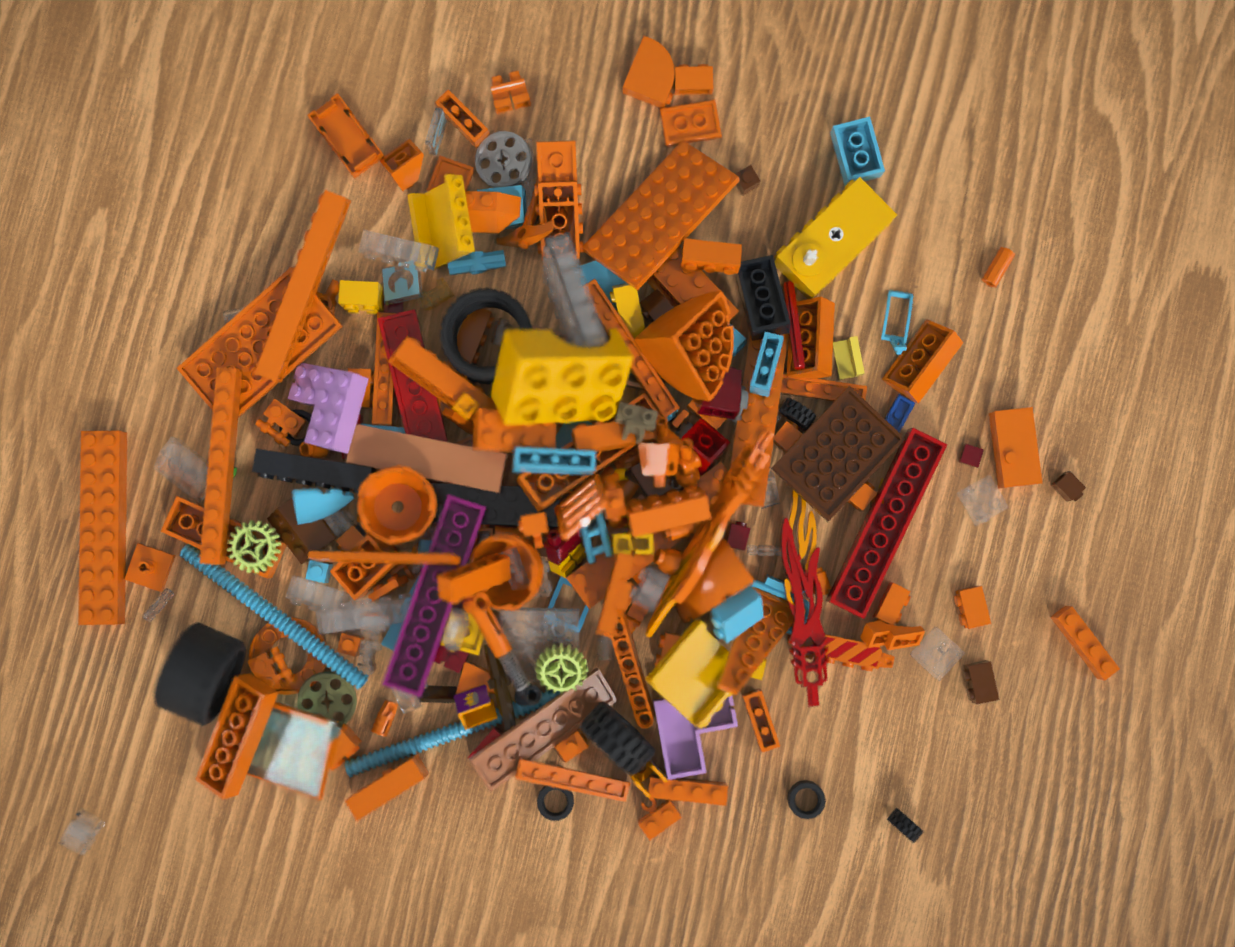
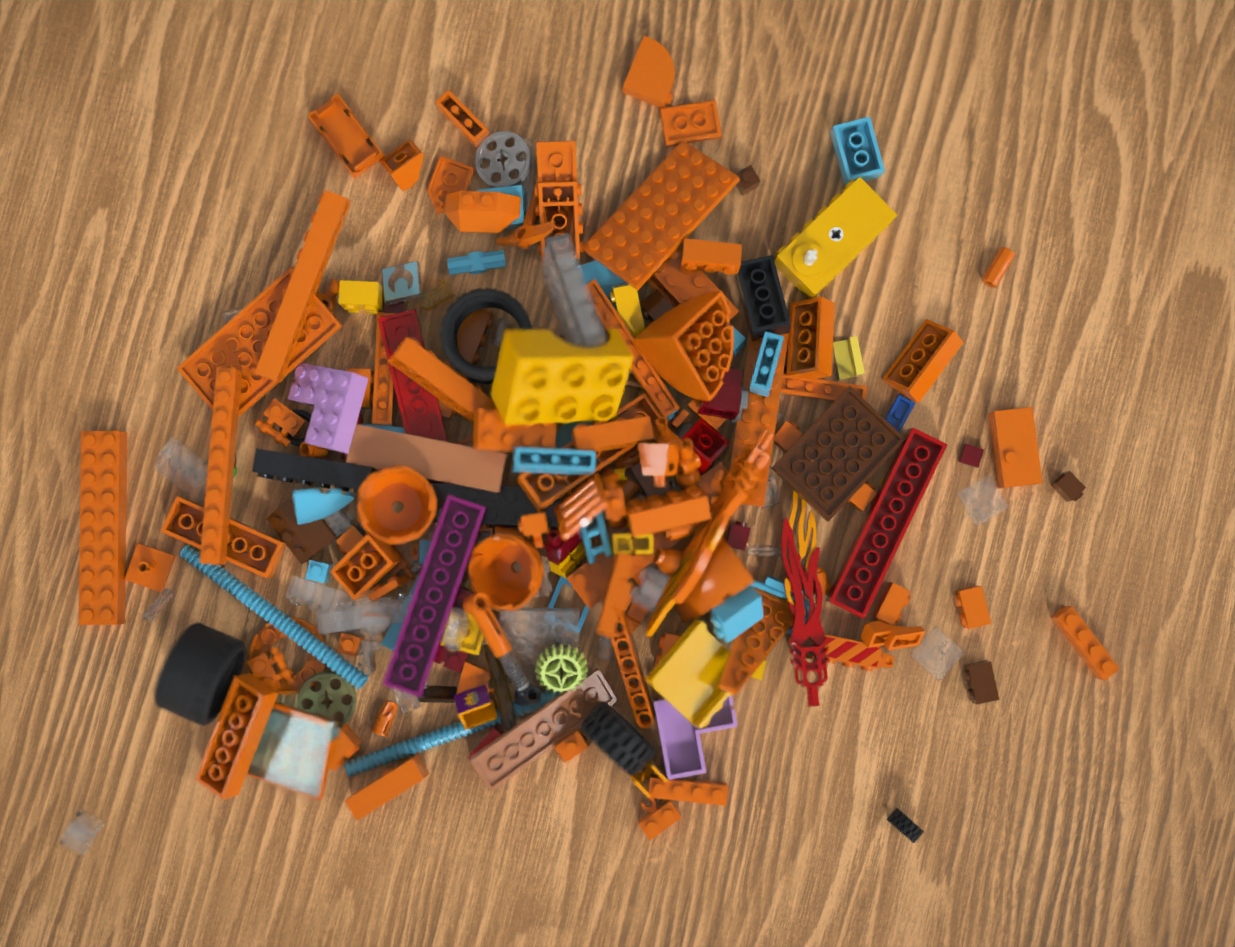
(250, 539): yellowish green gear -> none
(384, 557): orange tile -> none
(398, 250): clear brick -> none
(436, 131): clear tile -> none
(443, 220): yellow panel -> none
(456, 418): orange tile -> none
(465, 405): light orange tile -> none
(474, 577): orange brick -> none
(516, 88): orange hips -> none
(518, 574): clear plate -> none
(550, 815): black tyre -> none
(572, 780): orange plate -> none
(635, 420): dark tan plate -> none
(693, 80): orange brick -> none
(760, 720): orange brick -> none
(795, 333): red axle -> none
(797, 413): black tyre -> none
(806, 814): black tyre -> none
(895, 339): medium azure sword -> none

